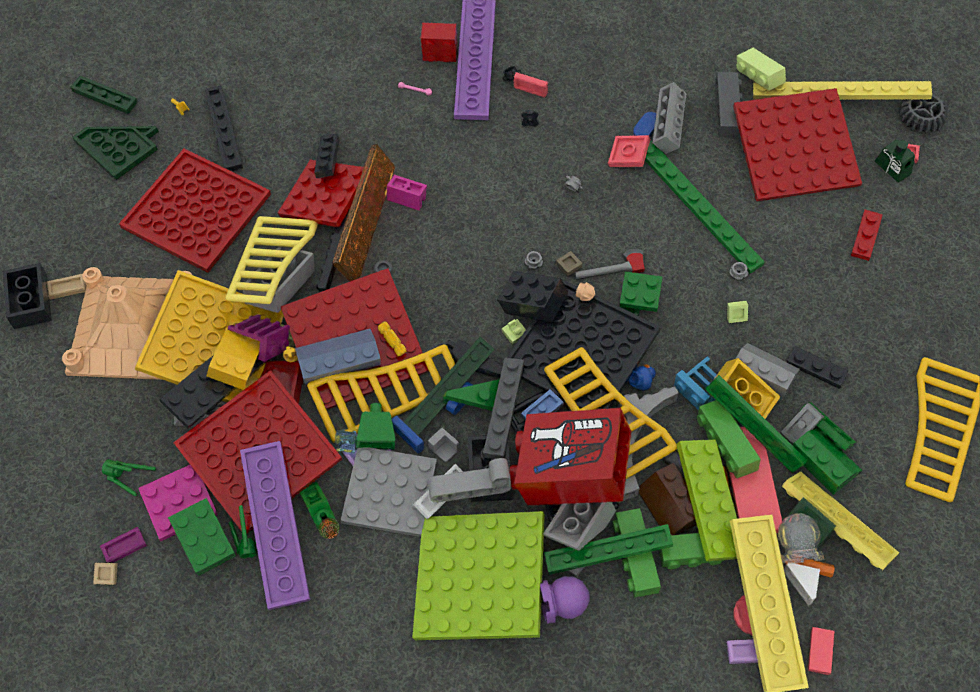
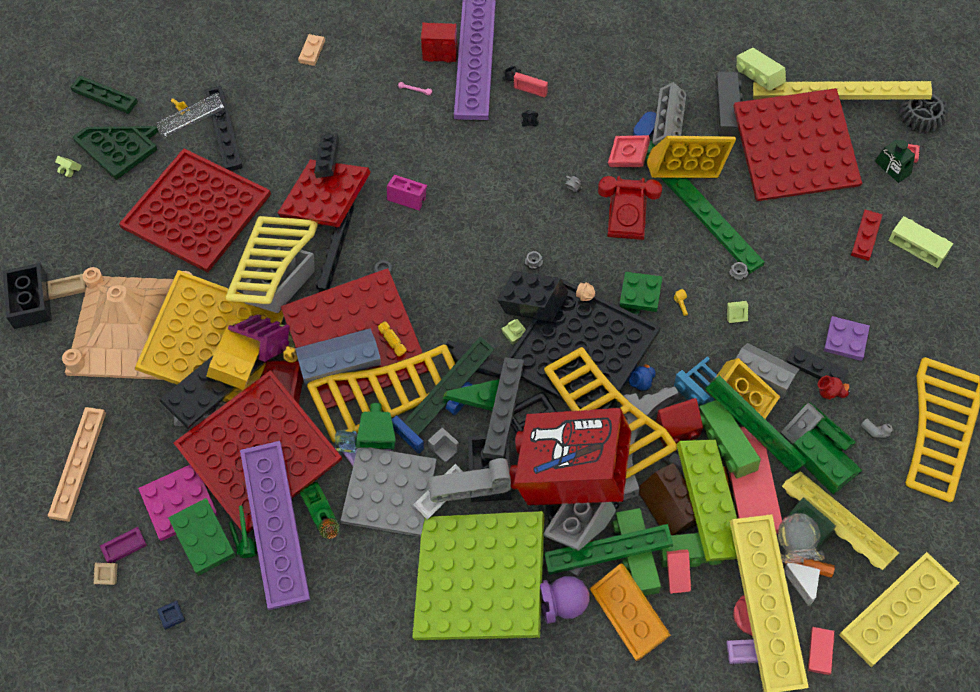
(67, 164): none -> yellowish green tile
(77, 464): none -> light nougat plate
(115, 469): green plant -> none
(171, 615): none -> dark blue tile
(189, 115): none -> clear tile
(311, 50): none -> light nougat plate
(364, 214): clear orange plate -> none
(546, 403): medium blue plate -> none
(569, 263): dark tan plate -> none
(628, 205): none -> red piece
(629, 612): none -> light orange tile
(634, 264): piece -> none
(678, 571): none -> coral tile
(679, 296): none -> yellow hand
(681, 421): none -> red slope
(689, 156): none -> yellow slope
(831, 387): none -> red animal
(846, 338): none -> medium lavender plate
(877, 431): none -> light grey arm
(898, 609): none -> light yellow plate
(920, 242): none -> yellowish green brick

